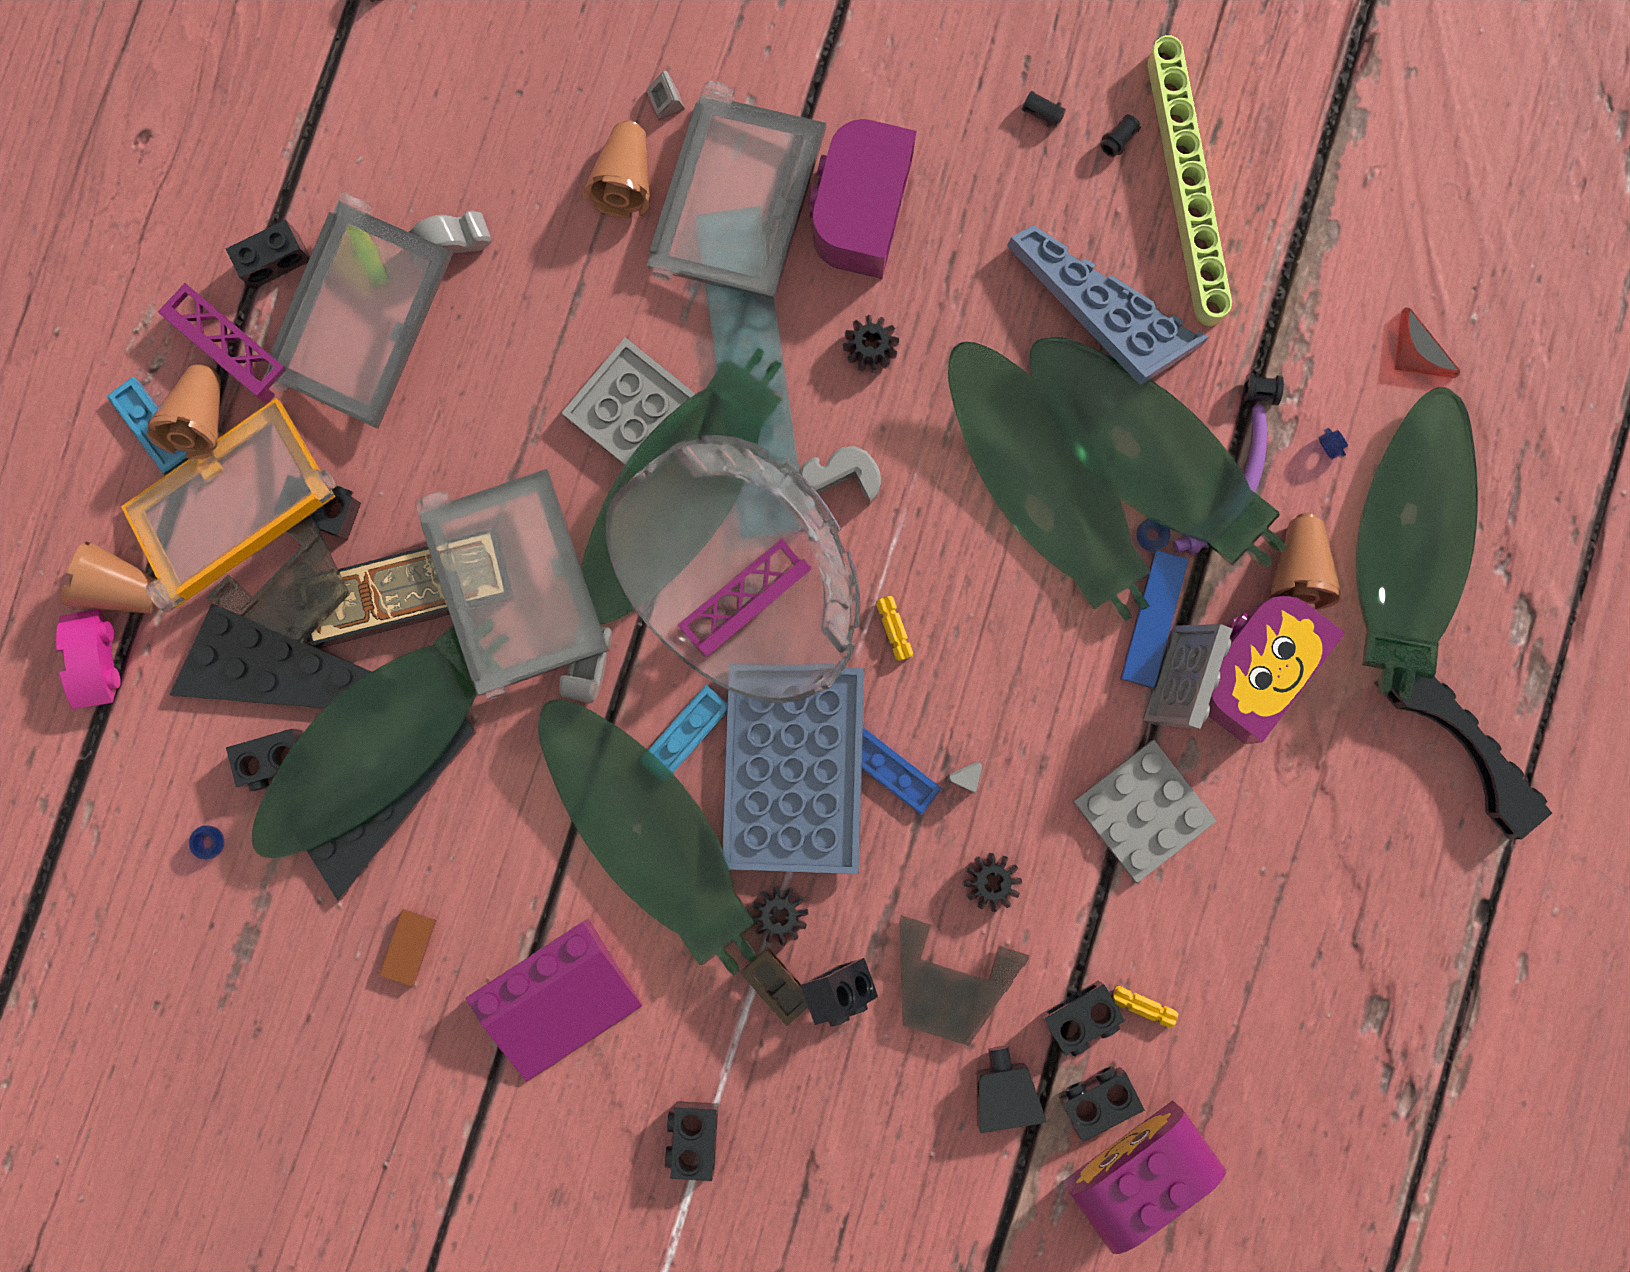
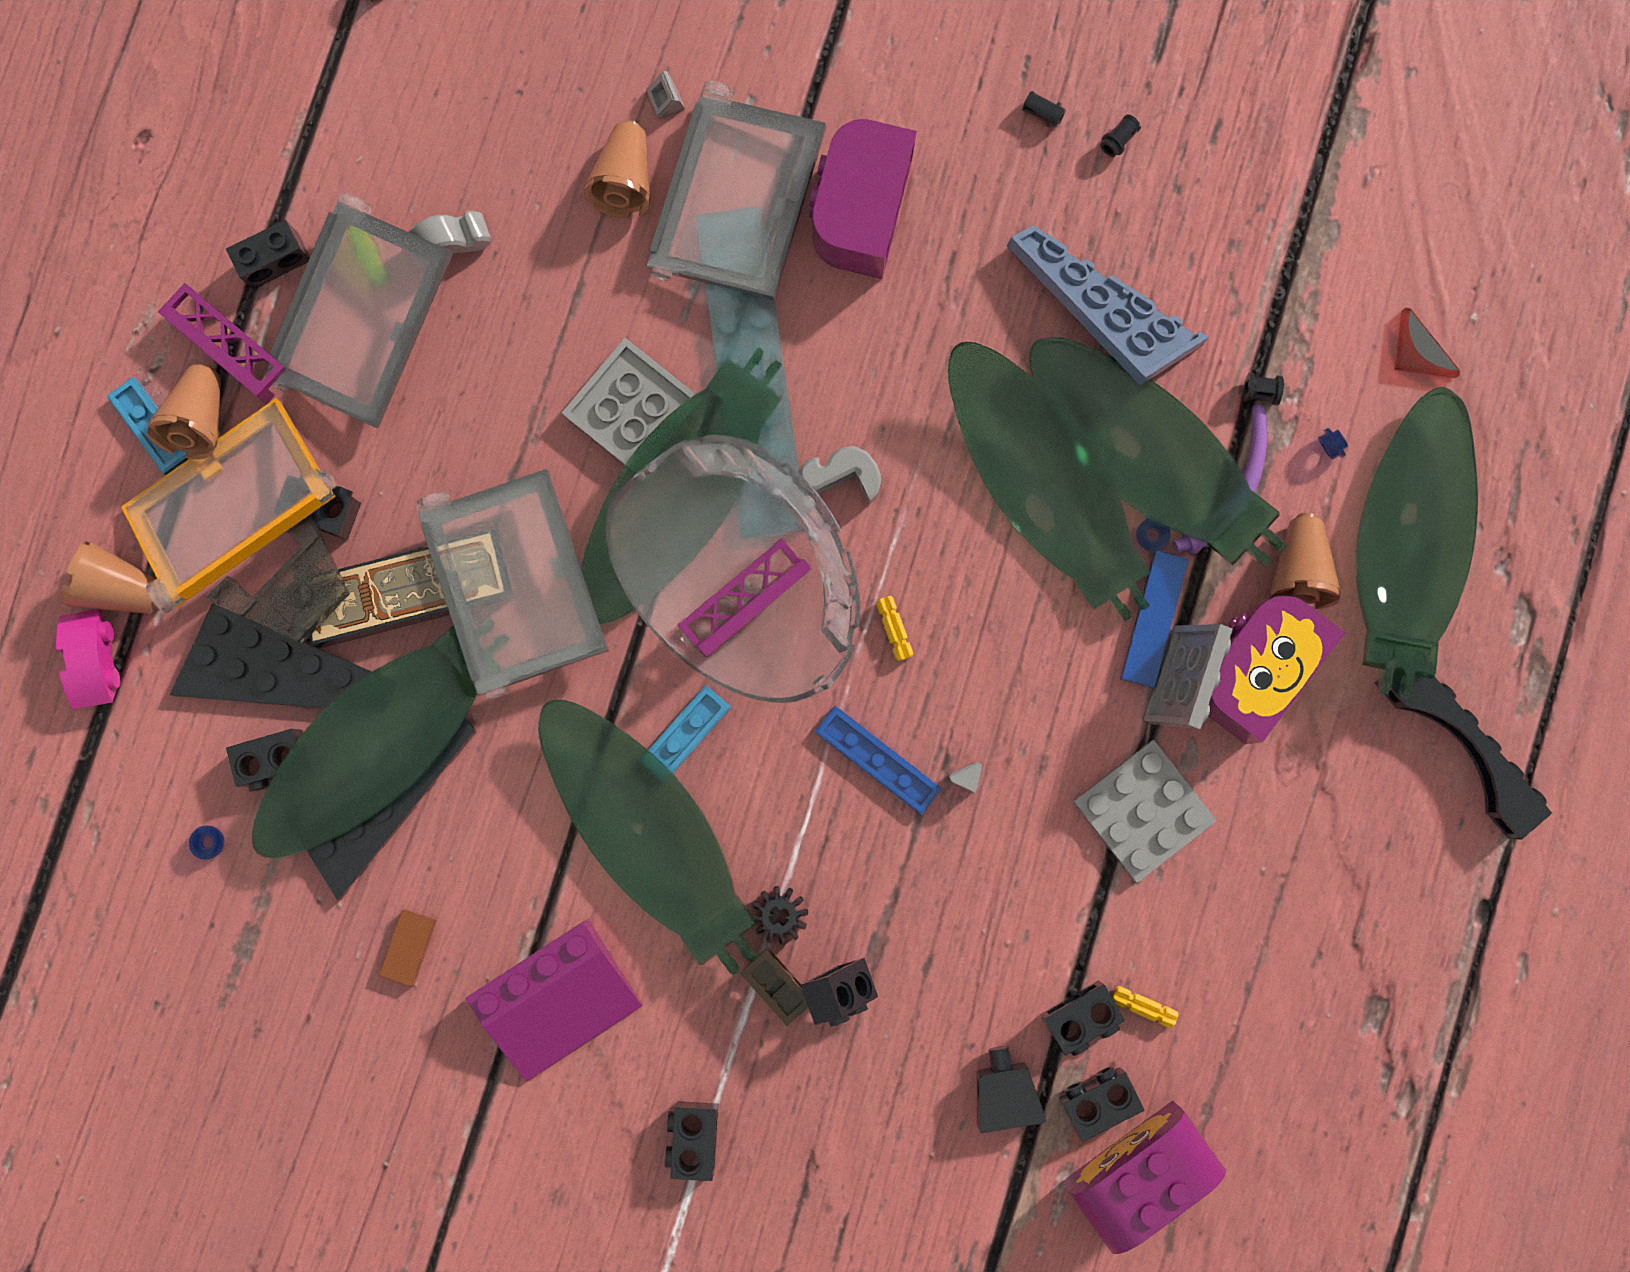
(586, 676): light grey animal -> none
(795, 781): sand blue plate -> none
(873, 333): black gear -> none
(946, 999): clear smoke wing -> none
(1004, 883): black gear -> none
(1192, 166): yellowish green beam -> none

